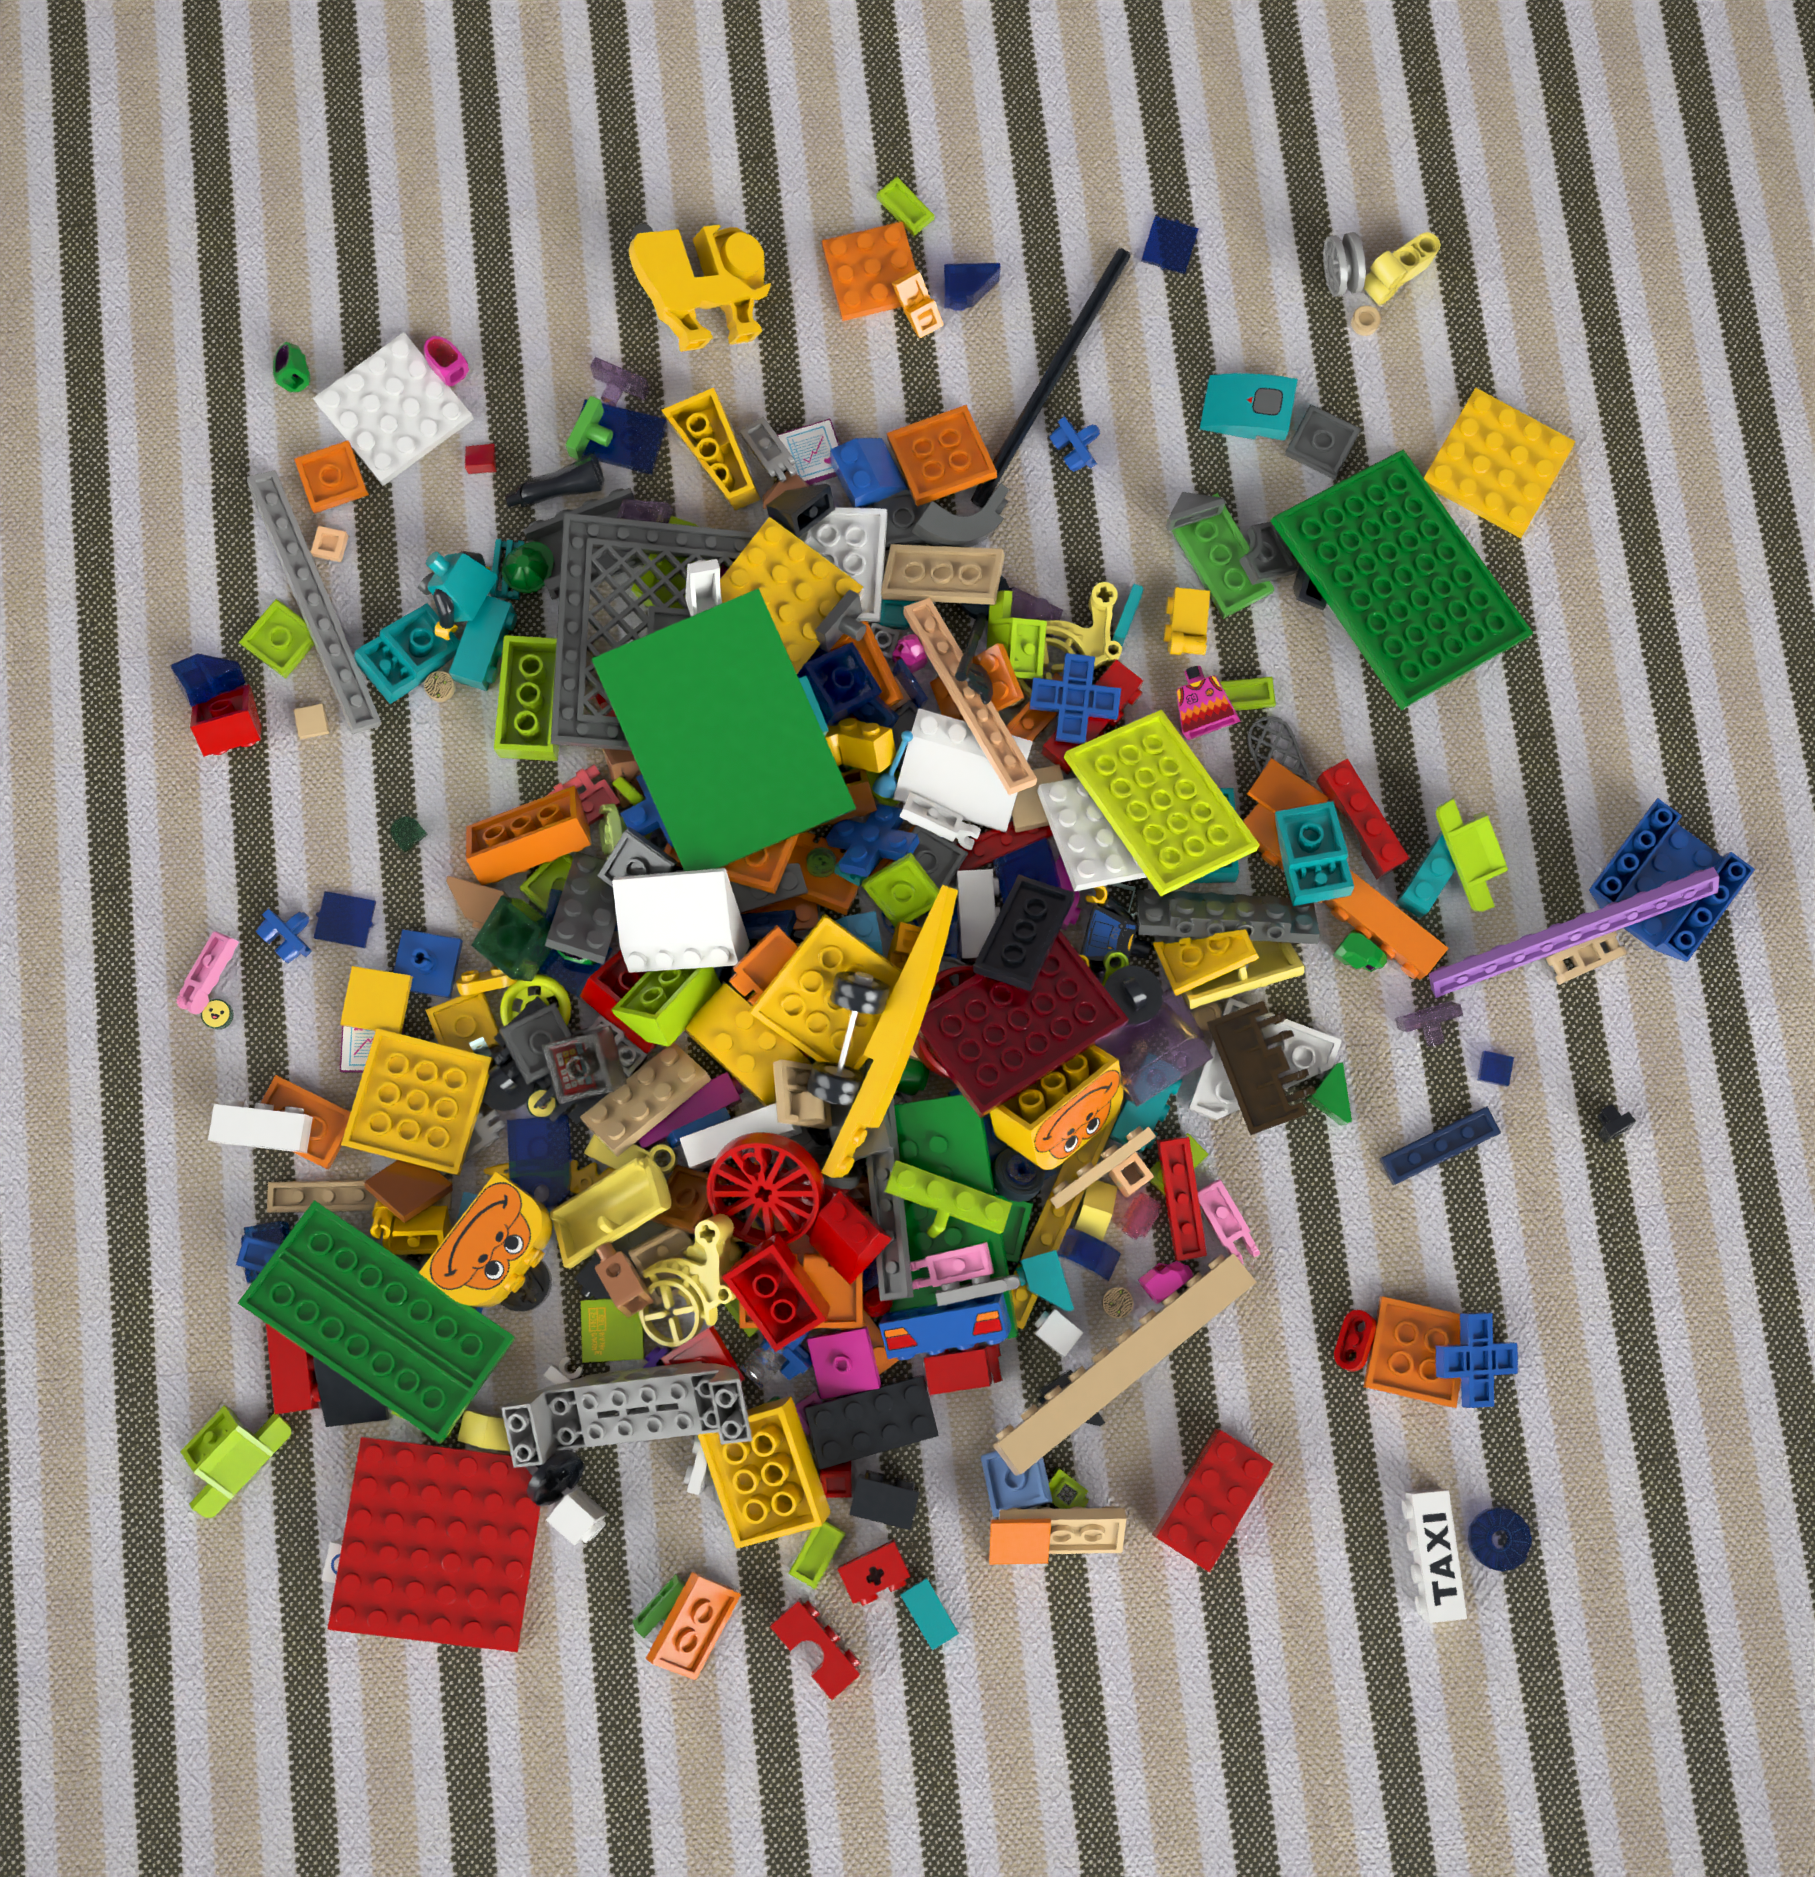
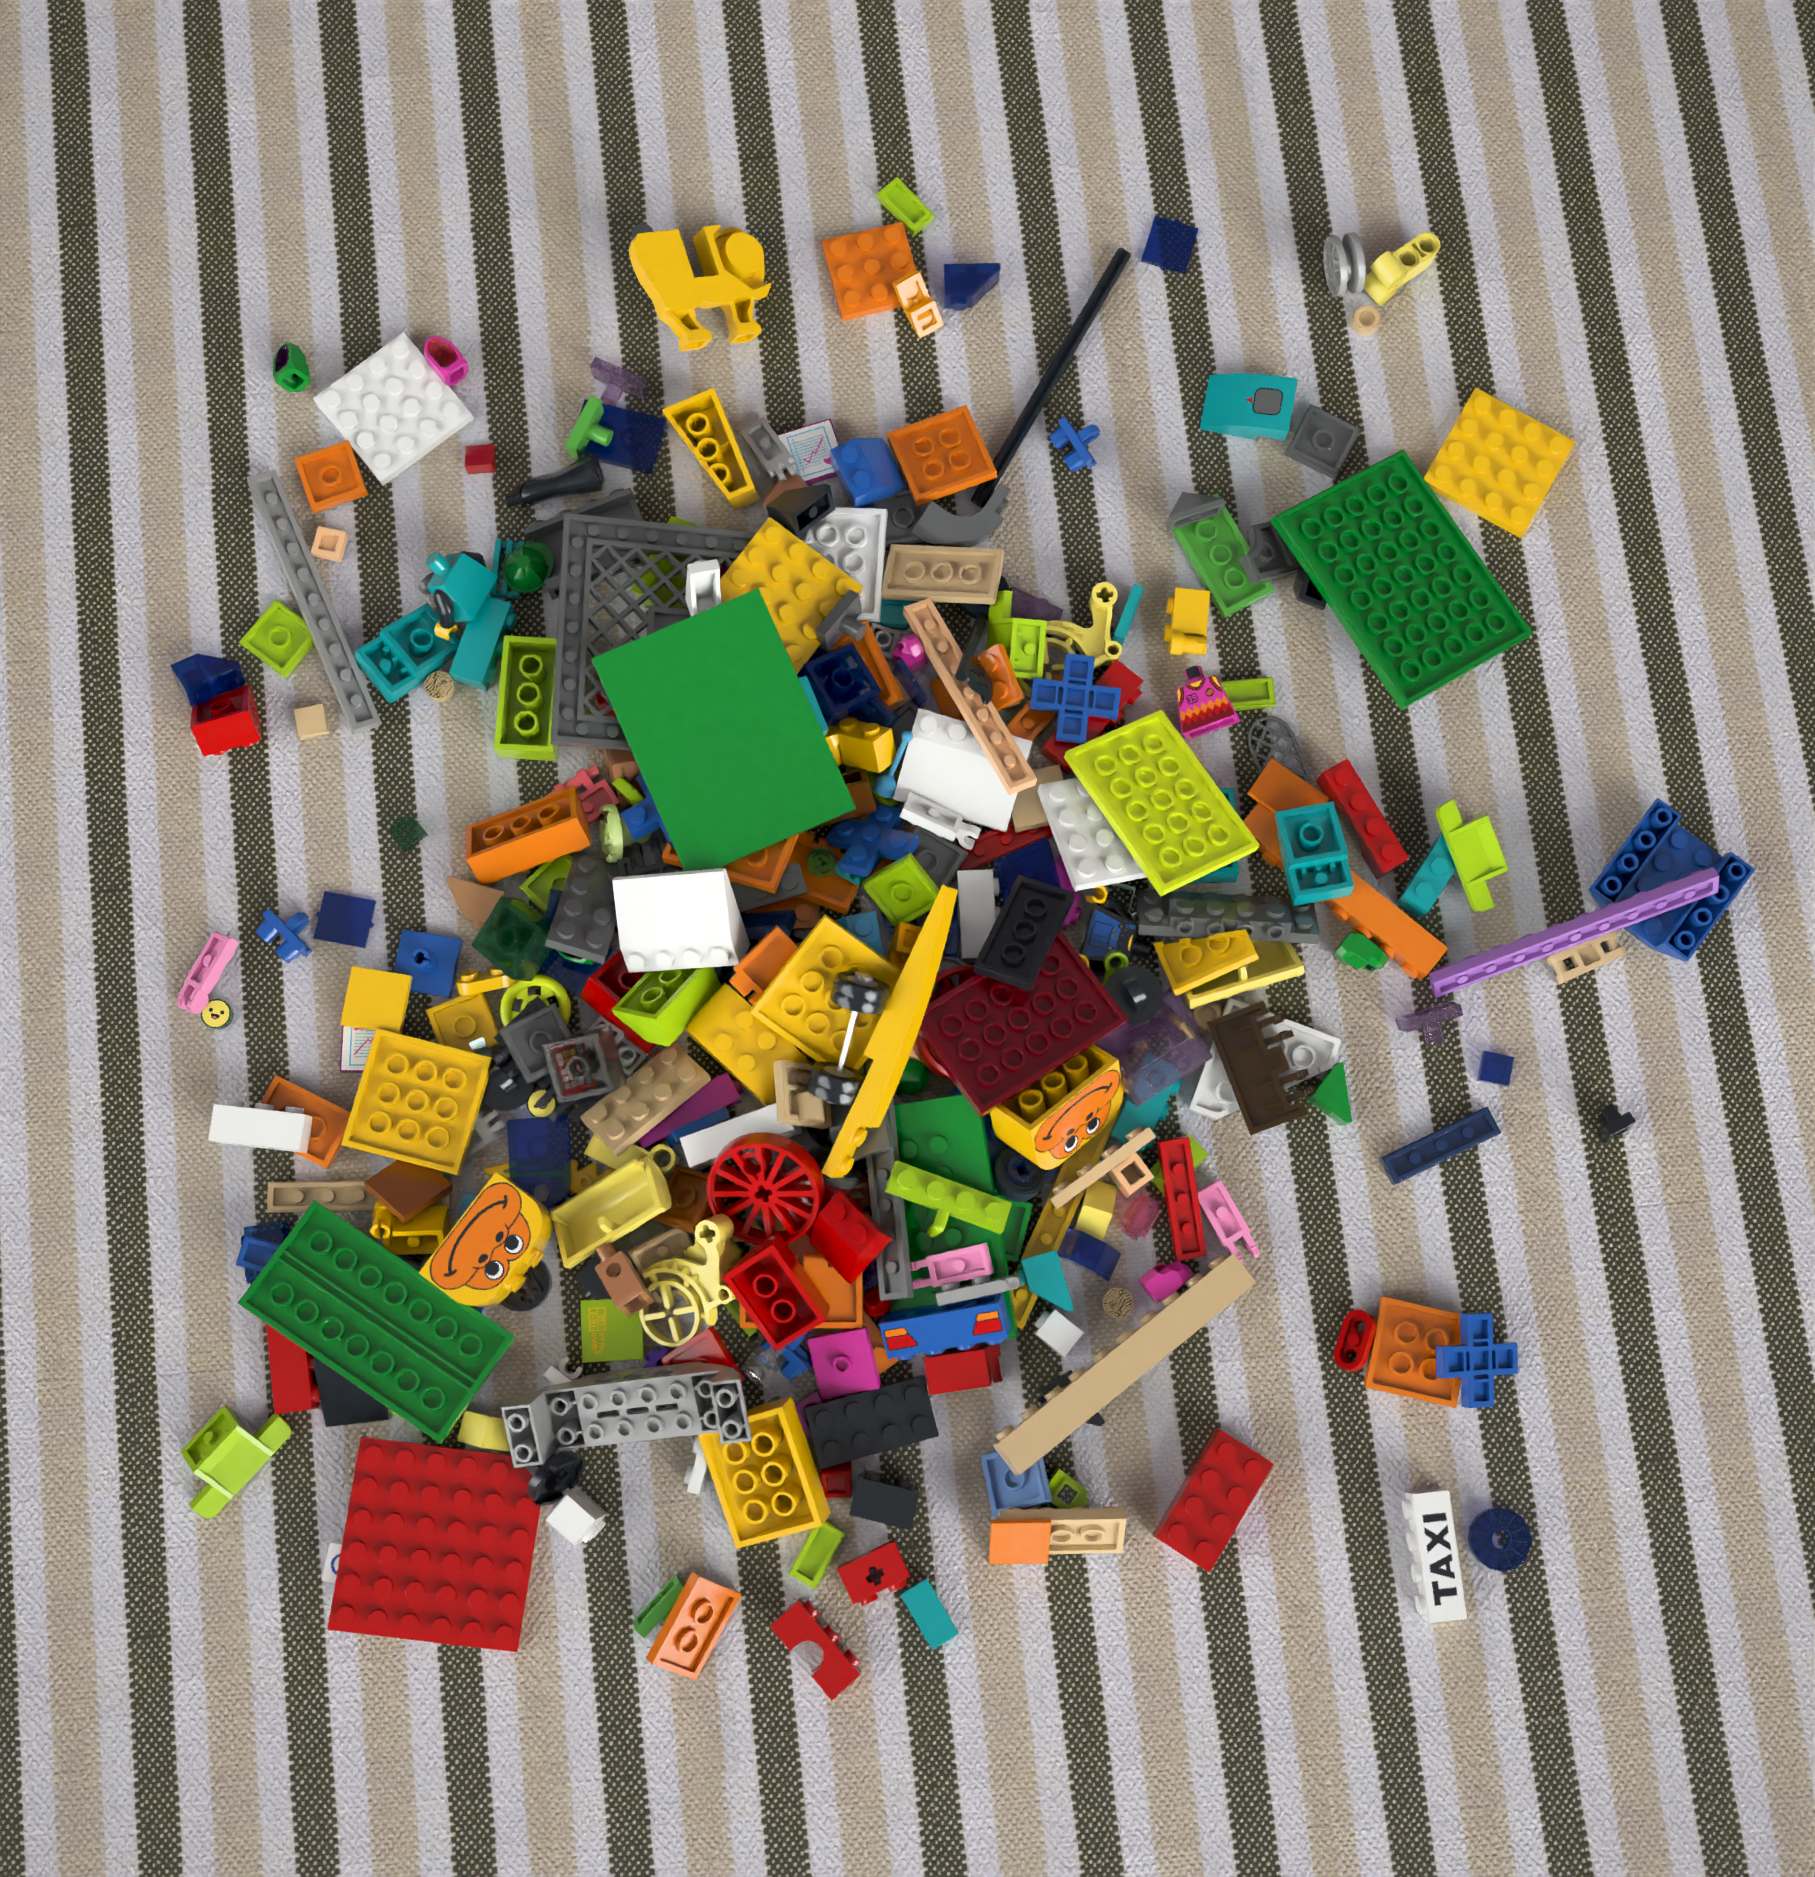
(634, 857): tile -> none
(645, 511): clear purple tile -> none

